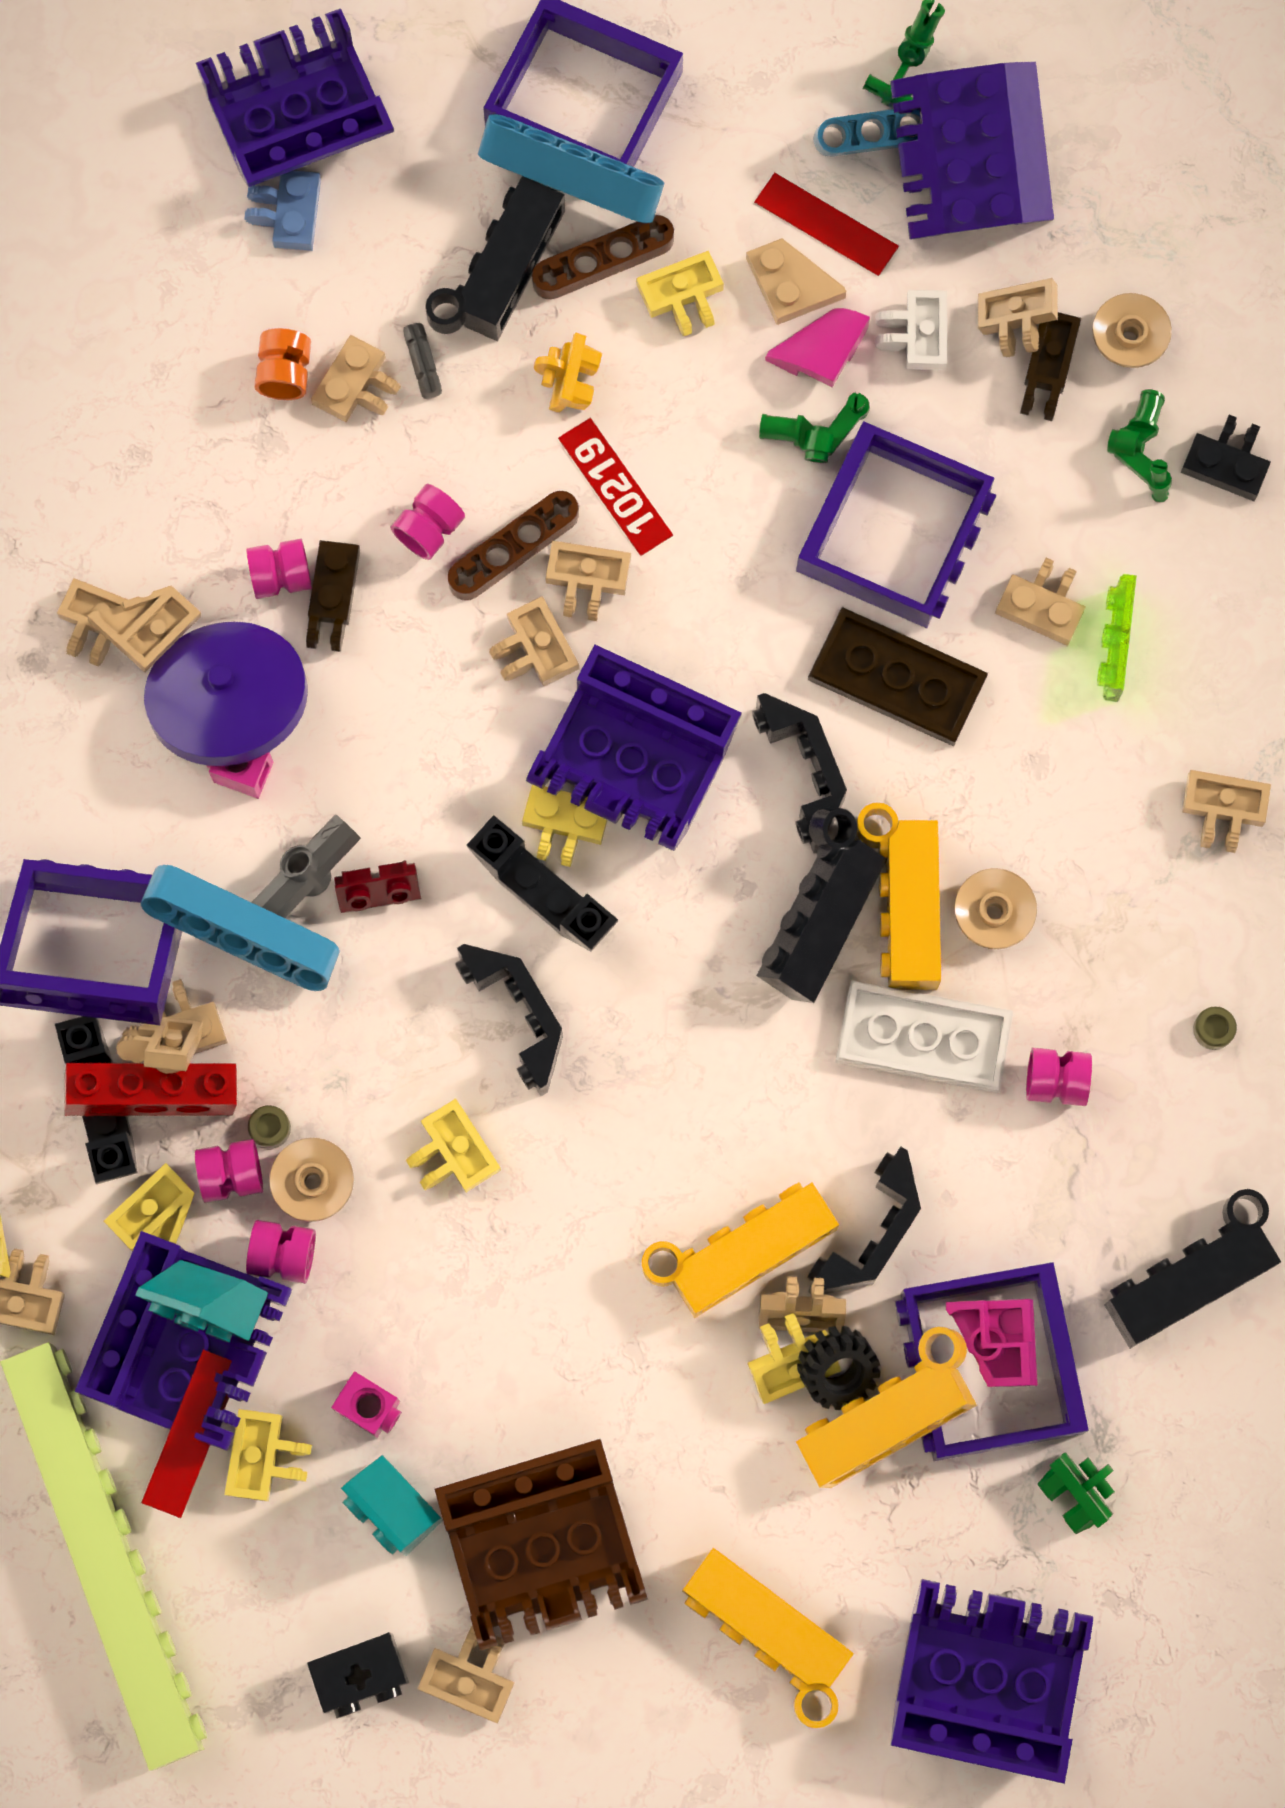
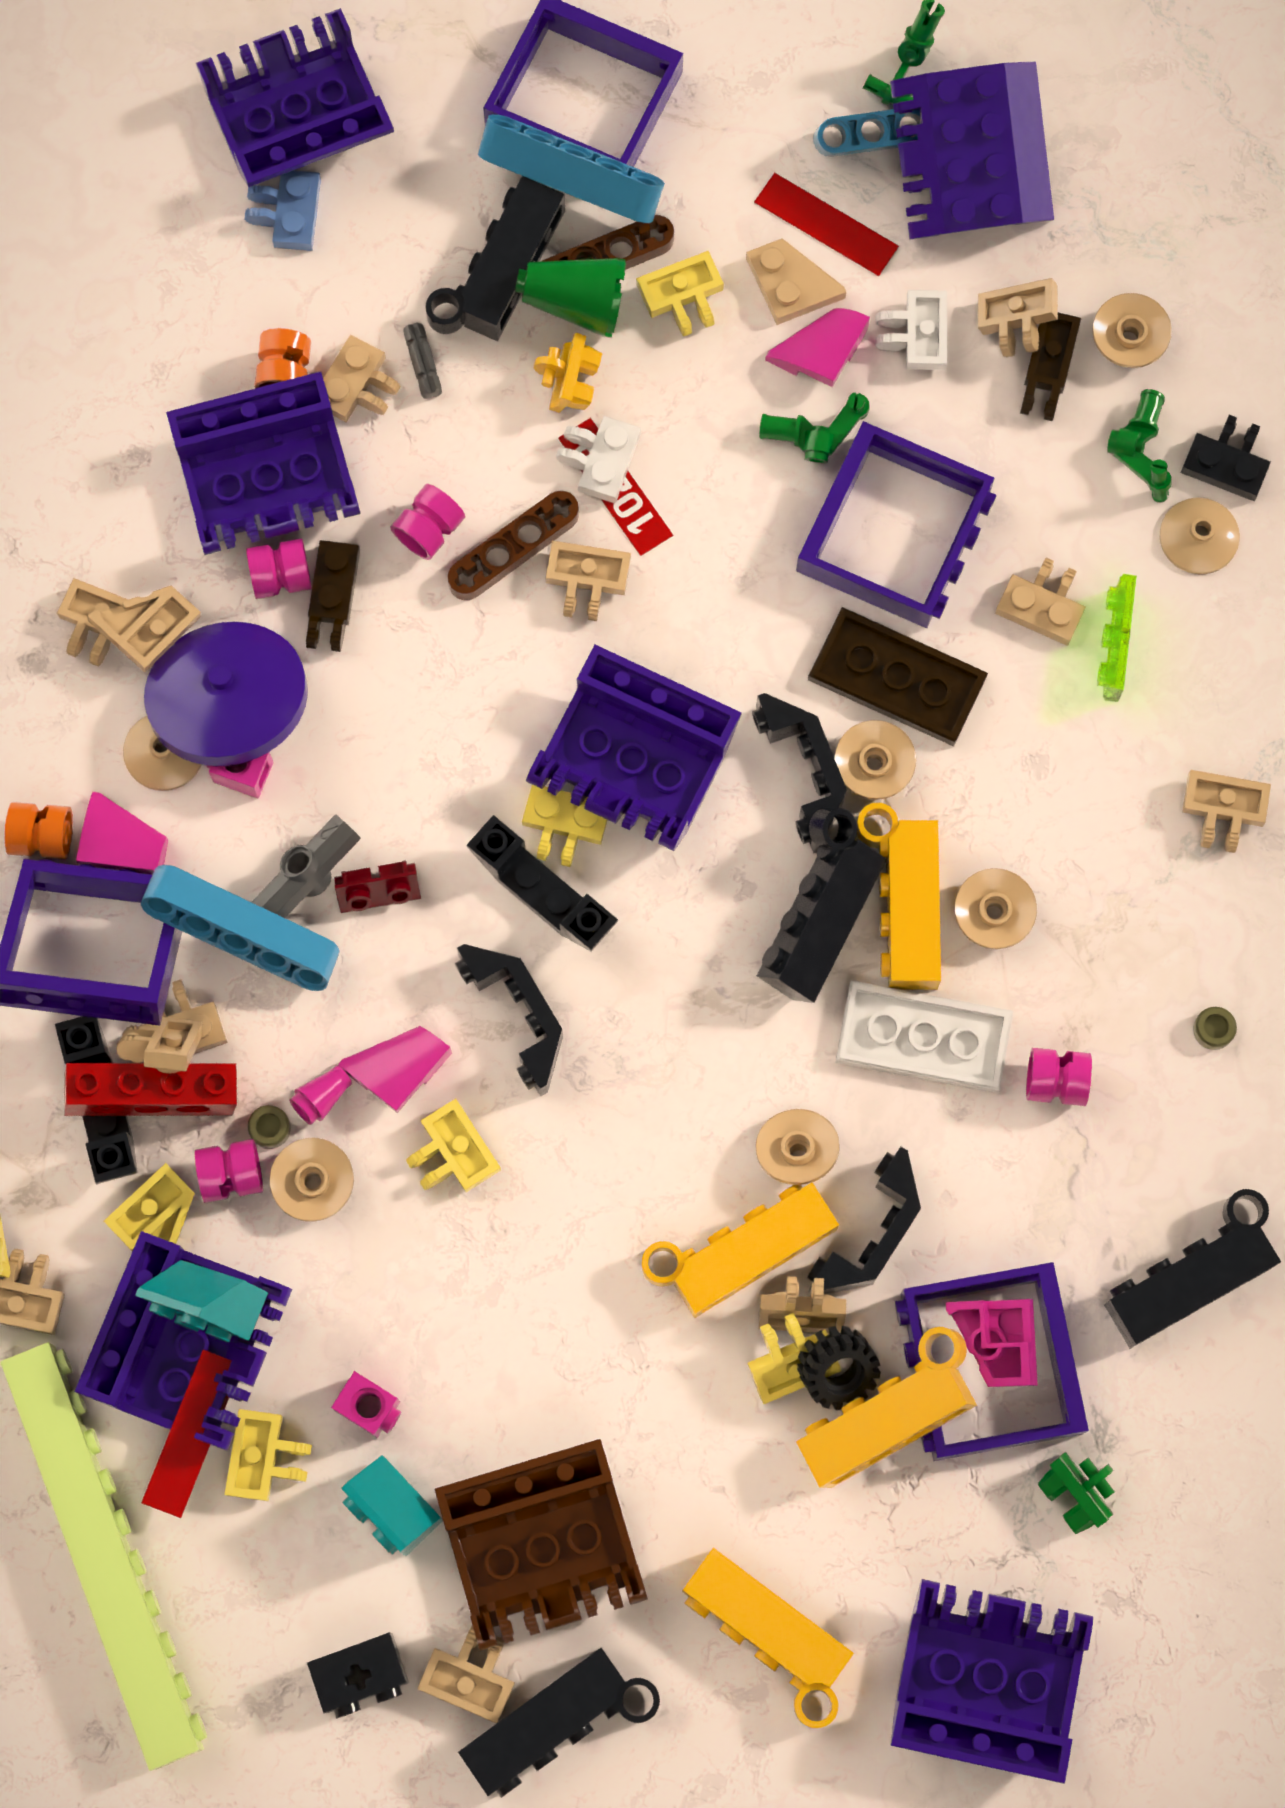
(38, 830): none -> orange wheel
(119, 839): none -> dark pink slope
(151, 768): none -> tan dish
(262, 461): none -> dark purple slope
(280, 1251): dark pink wheel -> none
(319, 1095): none -> dark pink cone
(398, 1065): none -> dark pink slope
(542, 642): tan hinge -> none
(549, 1719): none -> black hinge
(576, 291): none -> green cone
(608, 458): none -> white hinge
(792, 1132): none -> tan dish
(878, 741): none -> tan dish
(1196, 552): none -> tan dish

